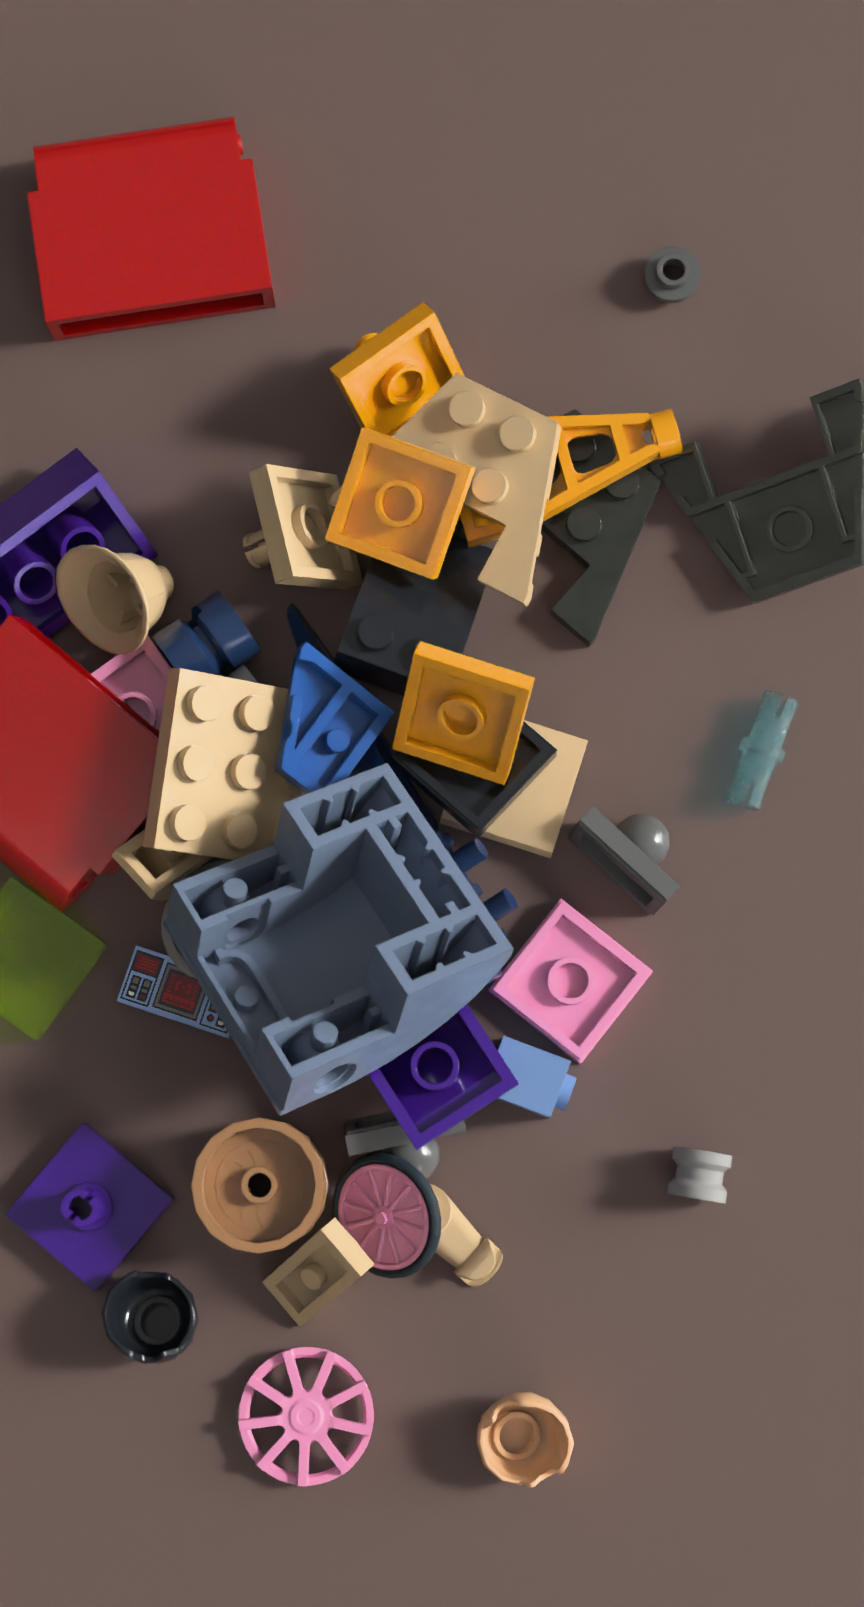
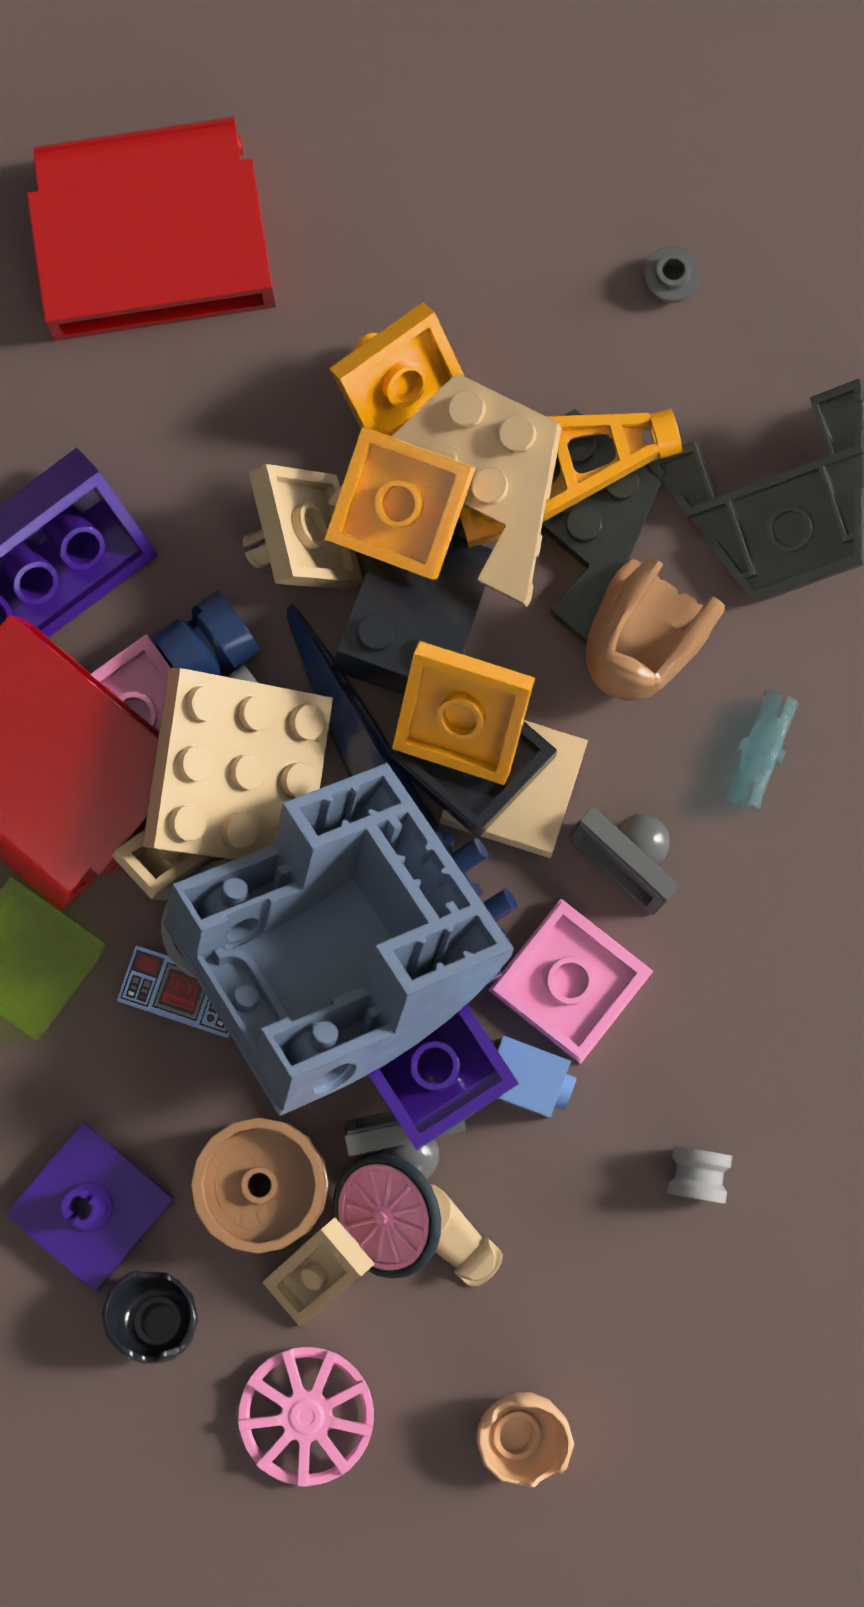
(112, 595): tan hat -> none
(325, 723): blue wing -> none
(645, 632): none -> medium nougat hair

